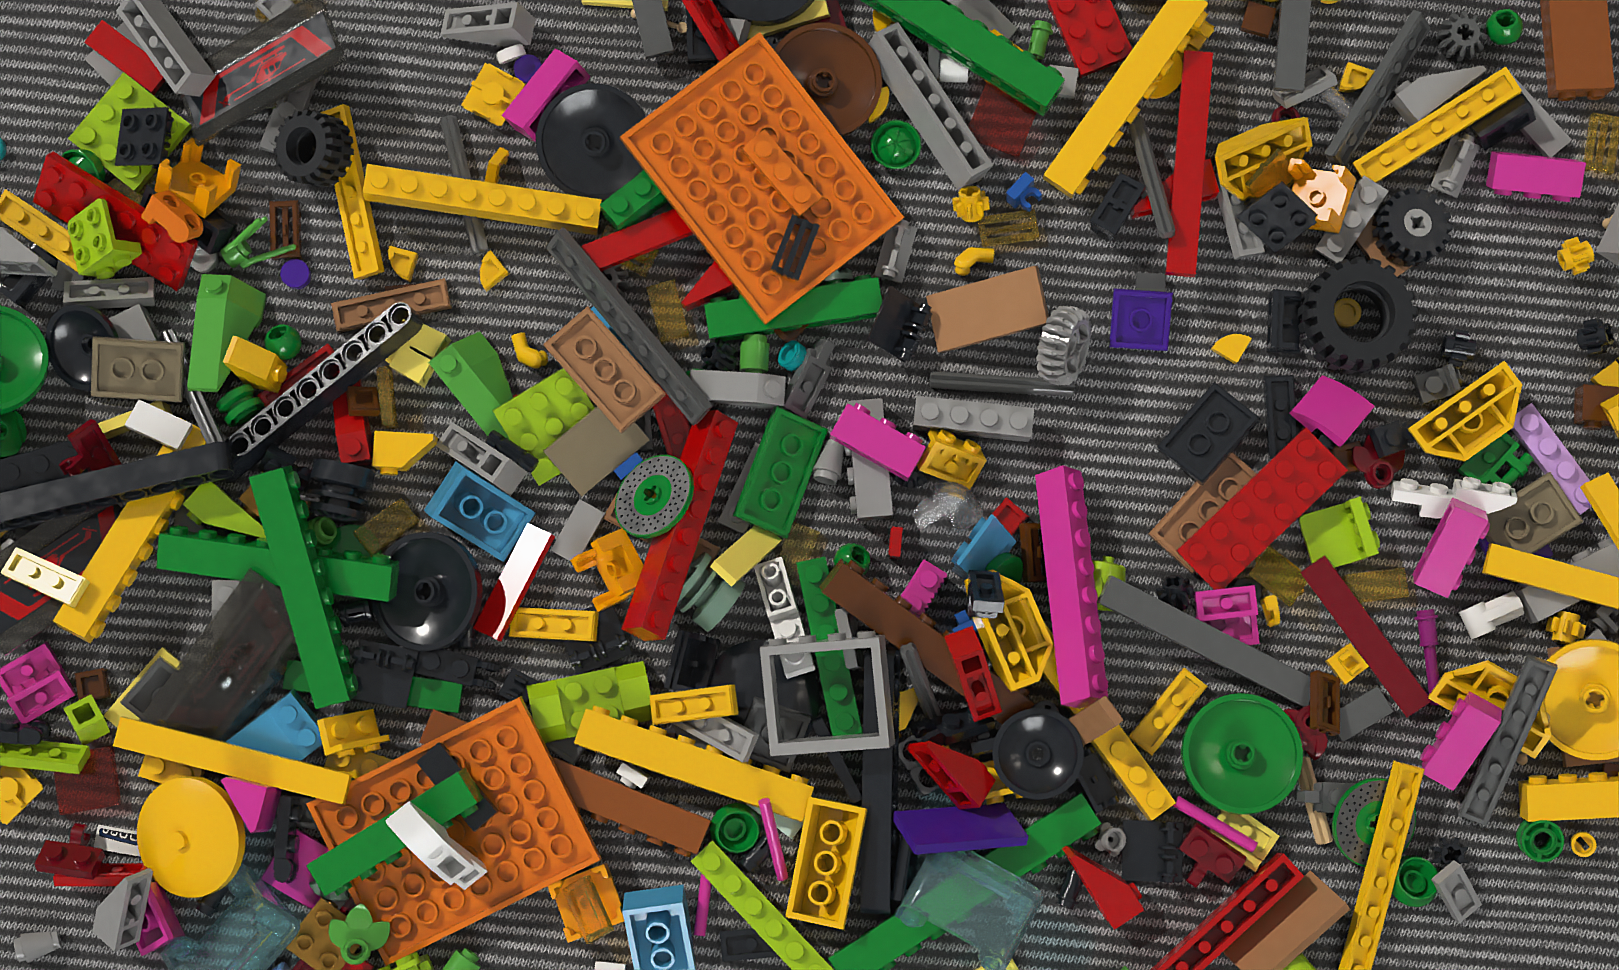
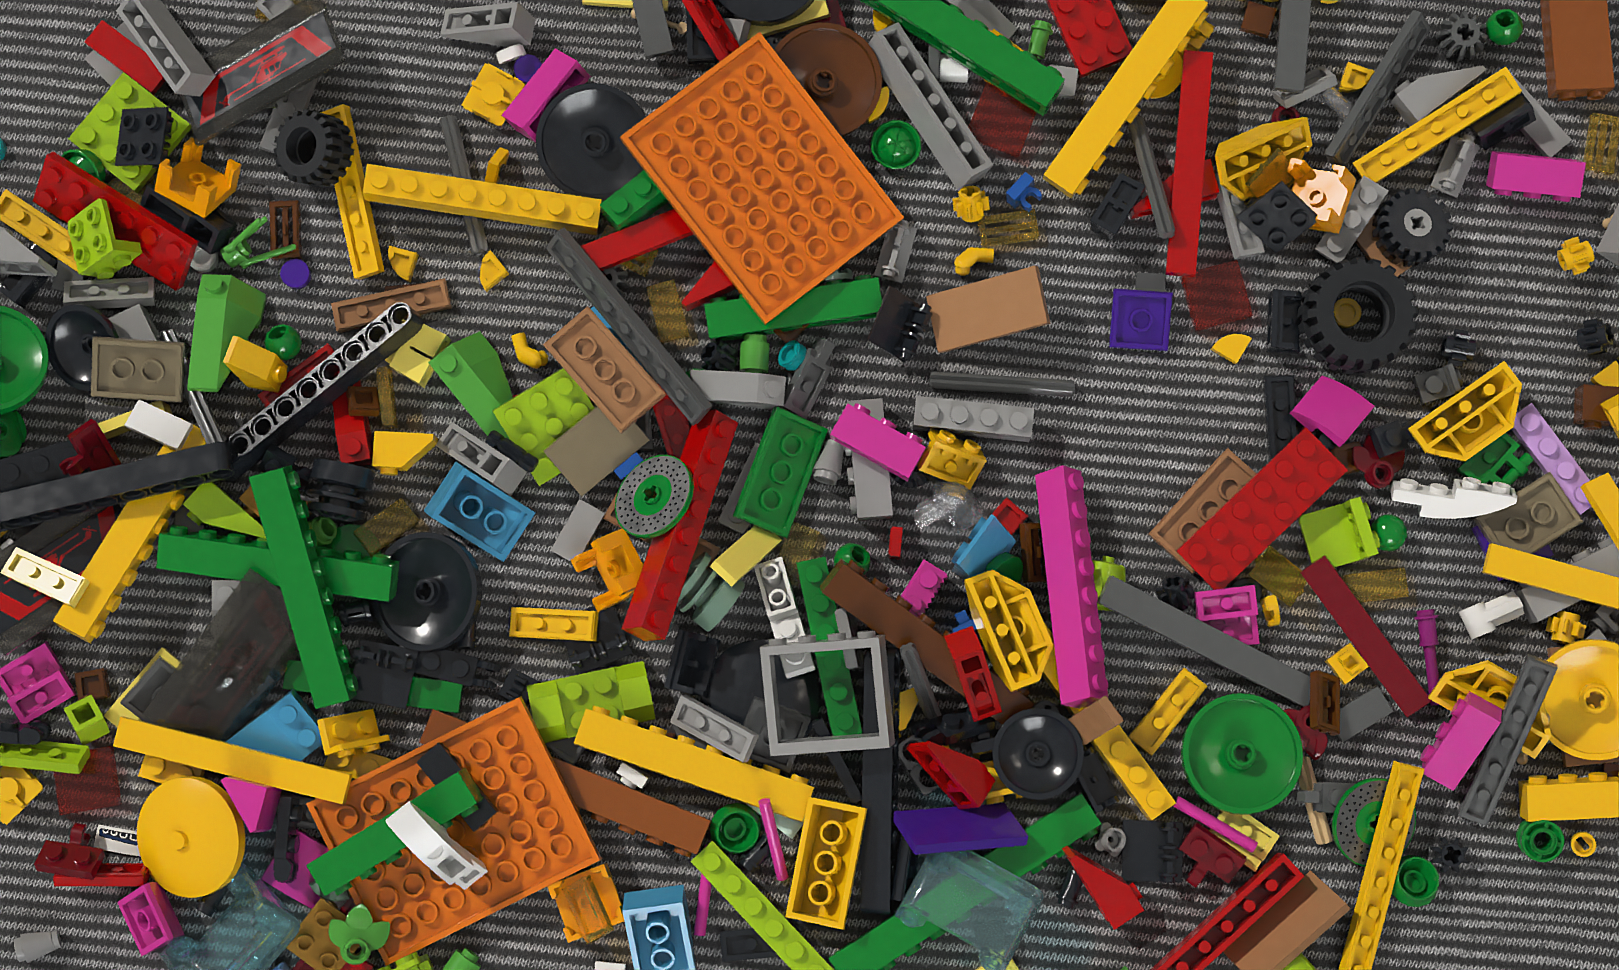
(122, 912): light grey slope -> none
(173, 216): orange leg -> none
(239, 405): green wheel -> none
(514, 582): tile -> none
(693, 704): yellow tile -> none
(781, 173): orange plate -> none
(804, 224): black tile -> none
(984, 594): black slope -> none
(1064, 345): light grey gear -> none
(1208, 433): black tile -> none
(1216, 296): none -> clear red tile
(1390, 531): none -> green piece
(1451, 548): dark pink brick -> none
(1456, 891): light grey plate -> none

